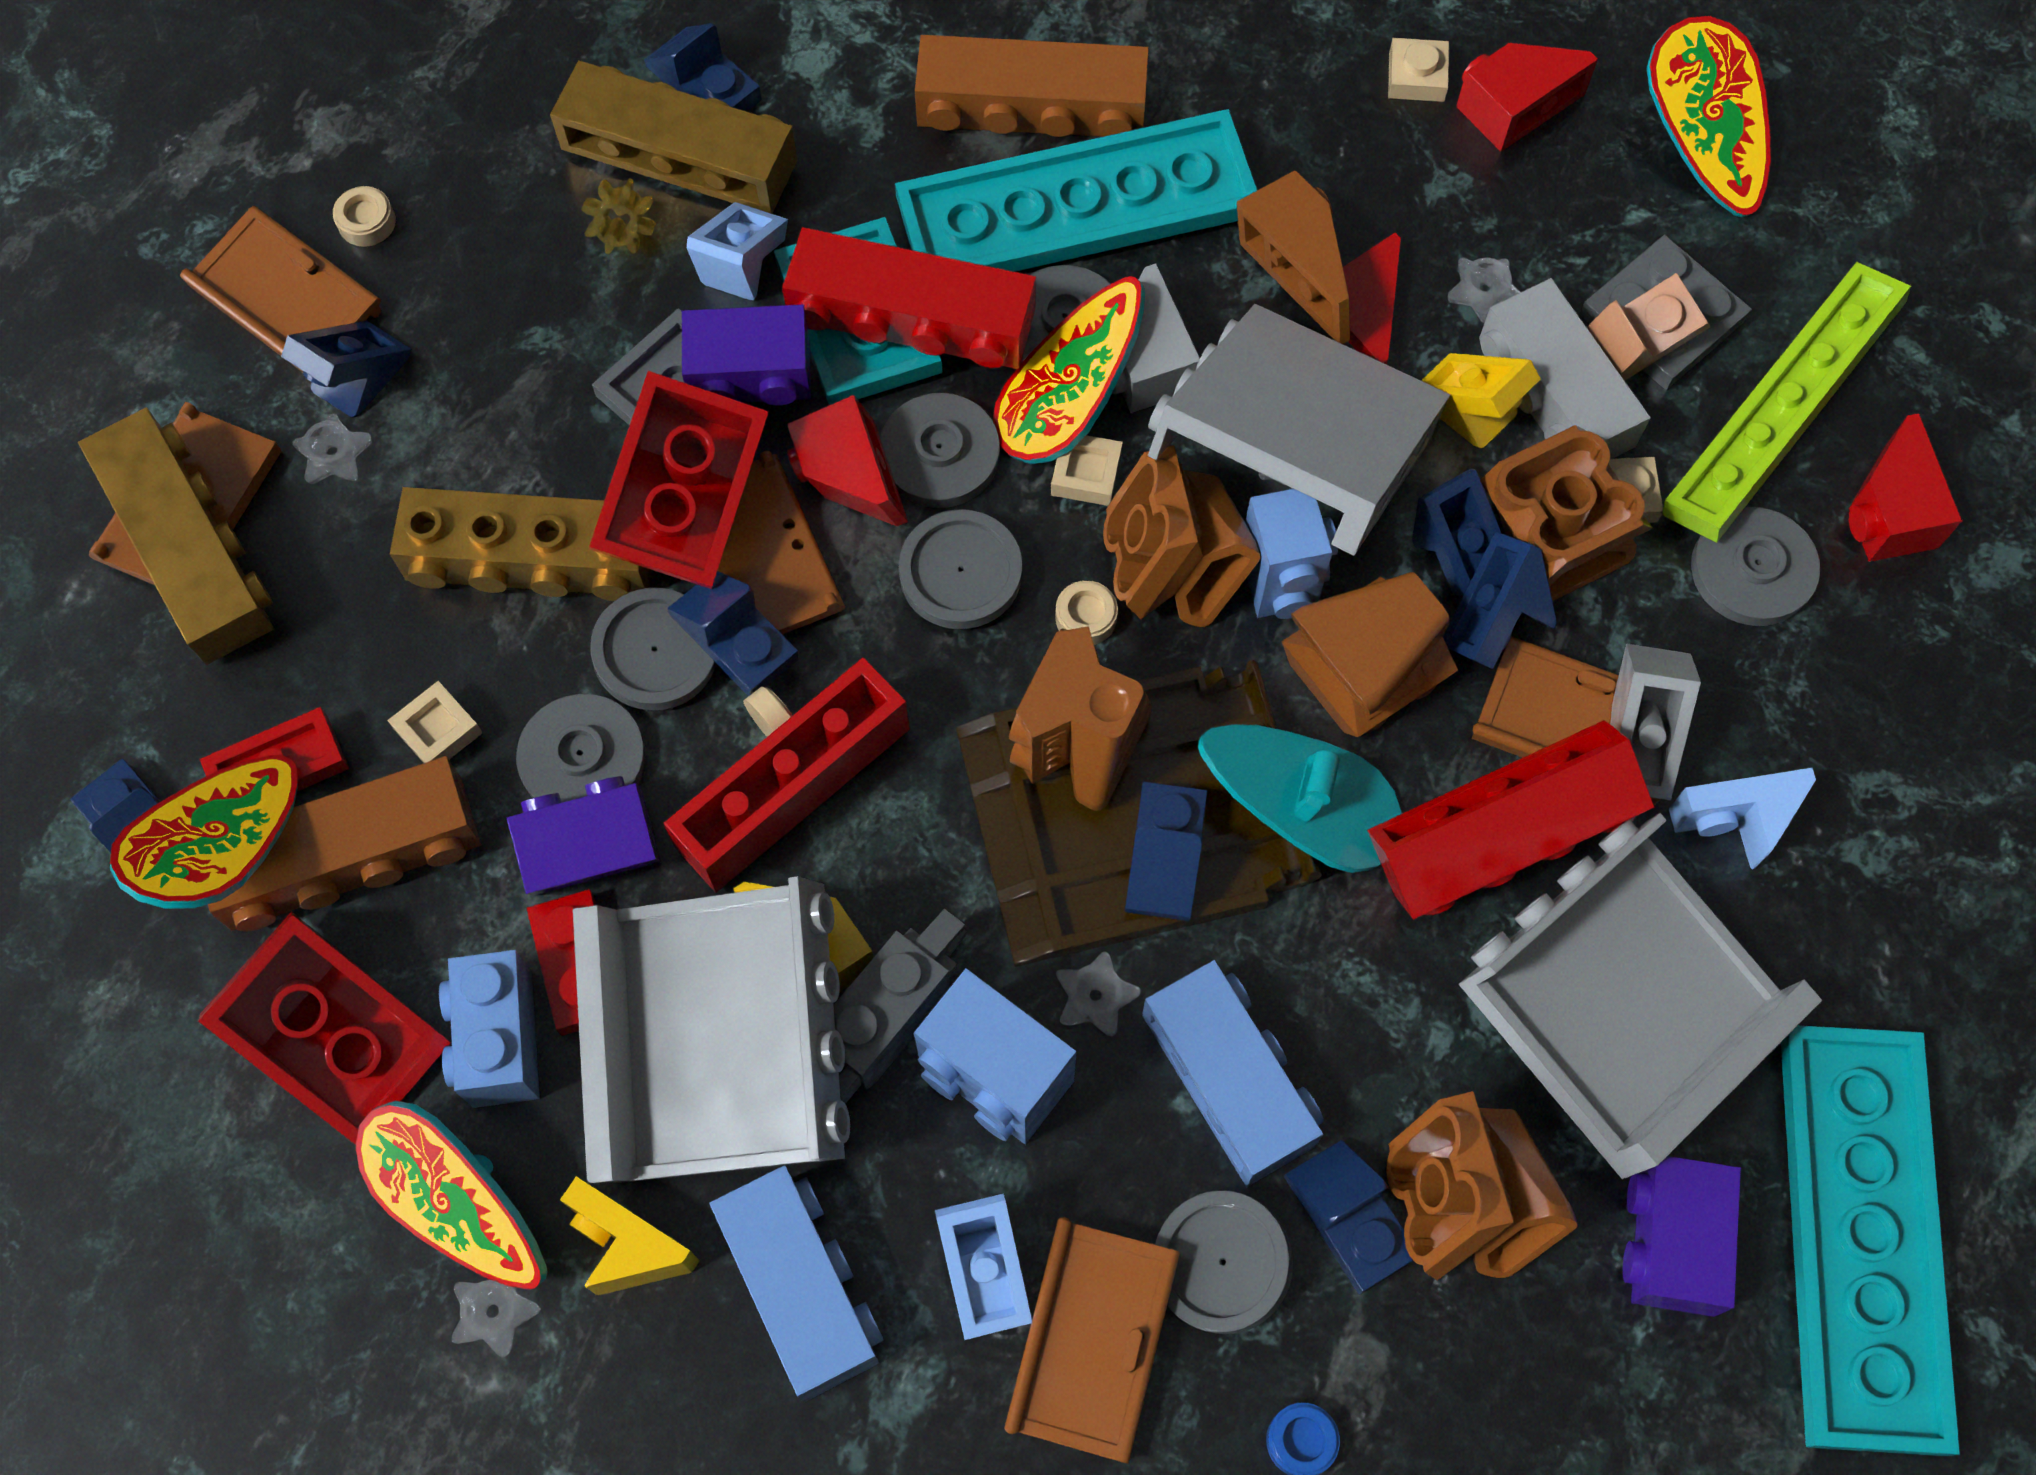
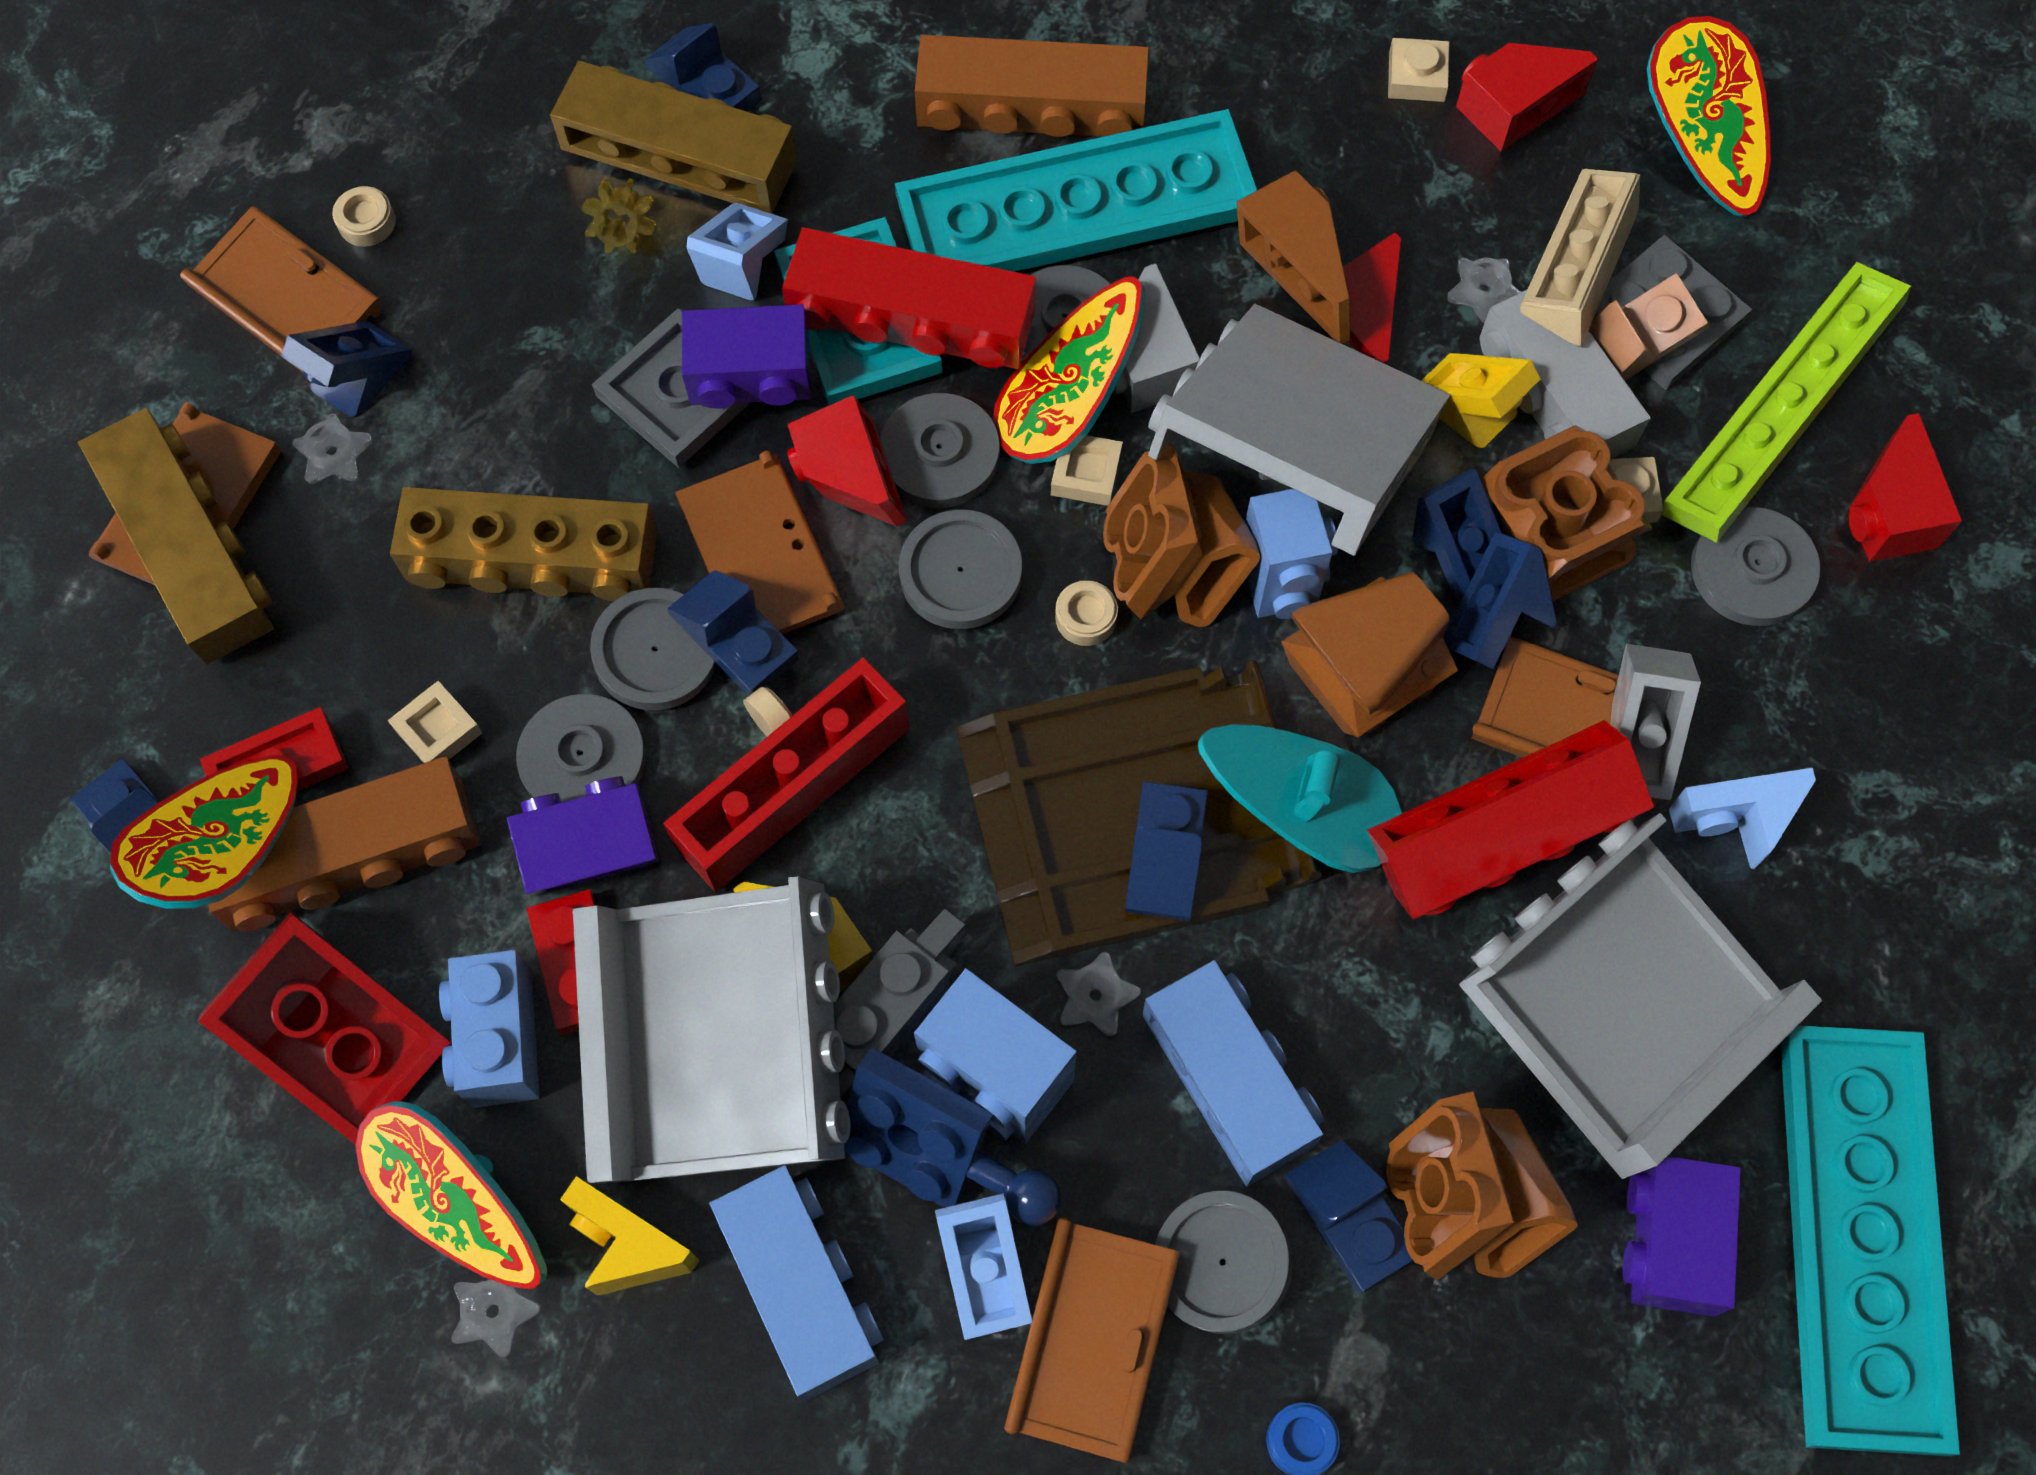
(678, 480): red slope -> none
(947, 1141): none -> dark blue plate
(1080, 718): dark orange piece -> none
(1583, 253): none -> tan slope

